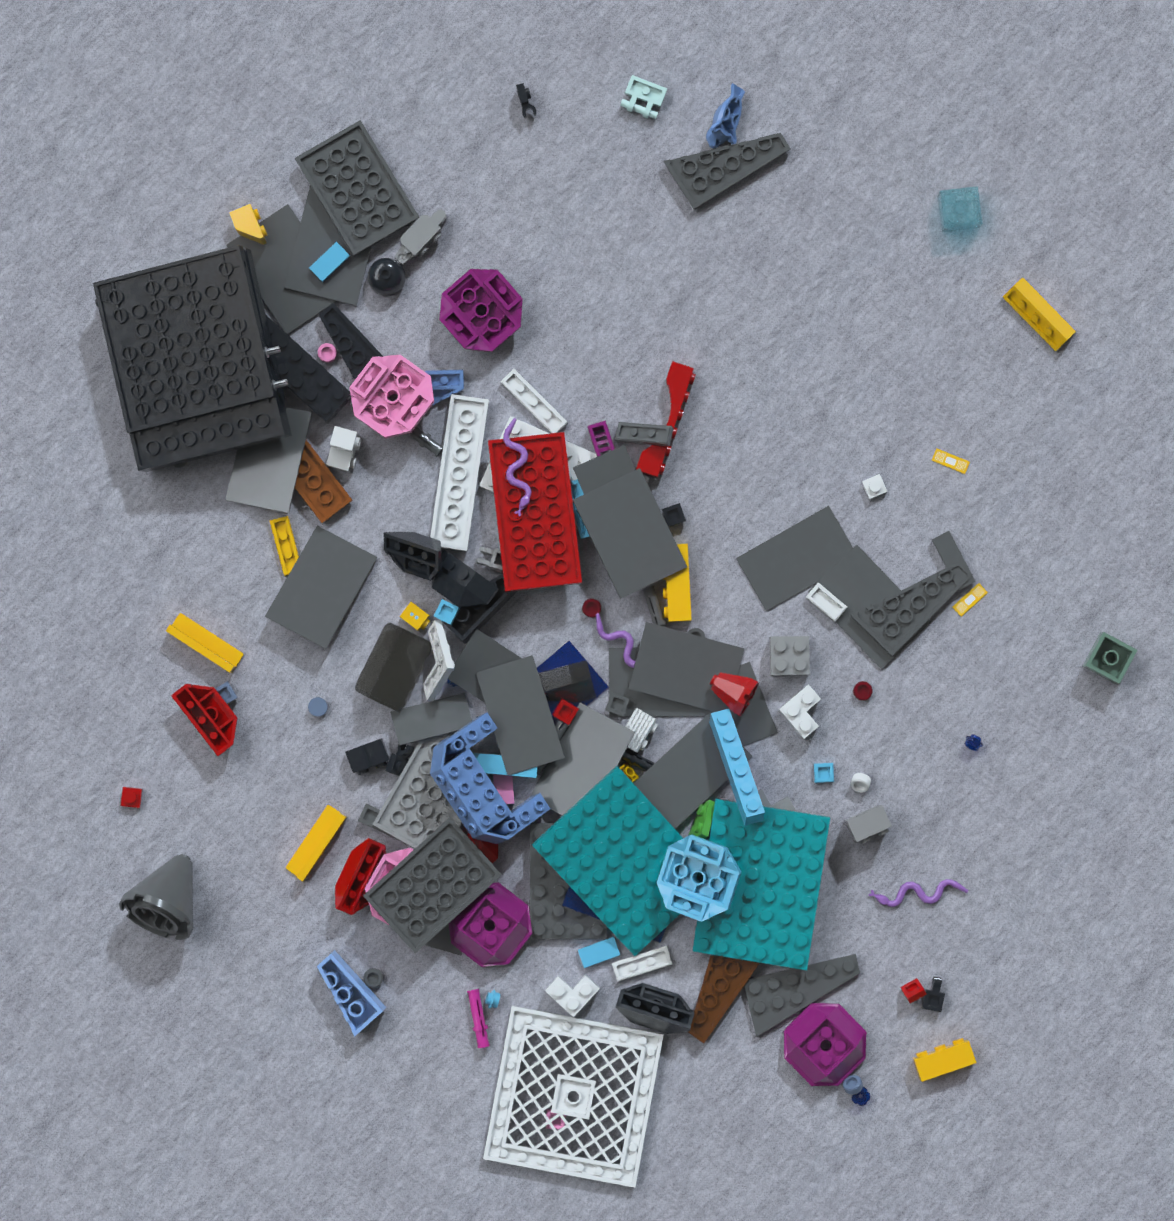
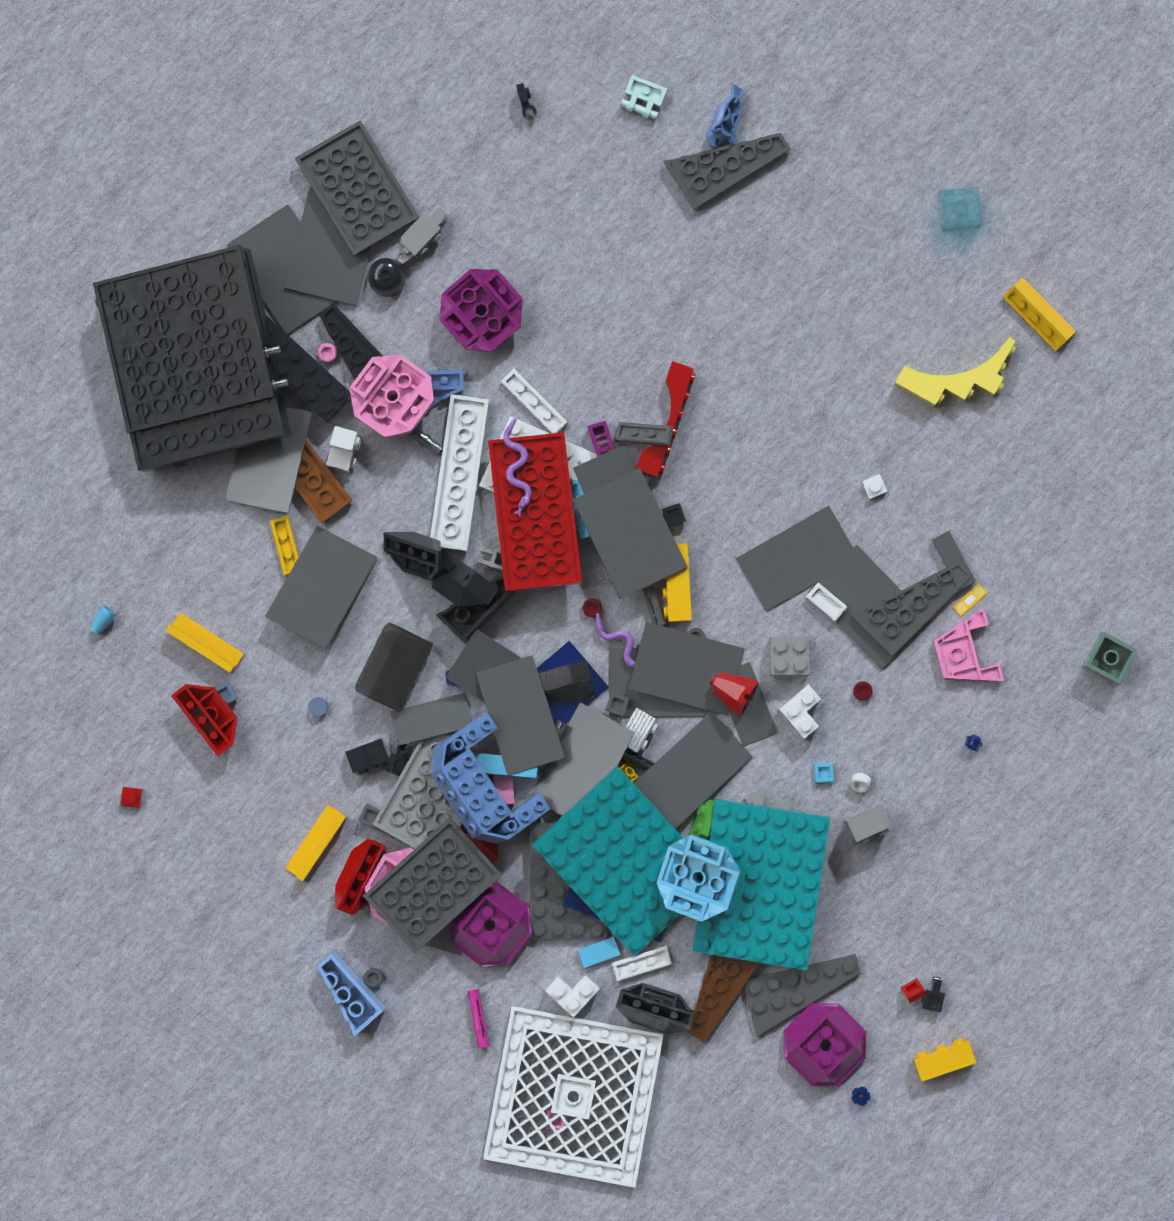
(103, 619): none -> medium azure cone
(164, 899): dark grey cone -> none
(247, 224): yellow slope -> none
(329, 262): medium azure tile -> none
(415, 616): yellow brick -> none
(444, 662): white plate -> none
(446, 612): medium azure tile -> none
(492, 999): medium azure plate -> none
(565, 711): red plate -> none
(737, 767): medium azure brick -> none
(852, 1084): sand blue tile -> none
(919, 891): medium lavender animal -> none
(931, 387): none -> light yellow arch
(950, 461): yellow sticker -> none
(958, 655): none -> bright pink wing

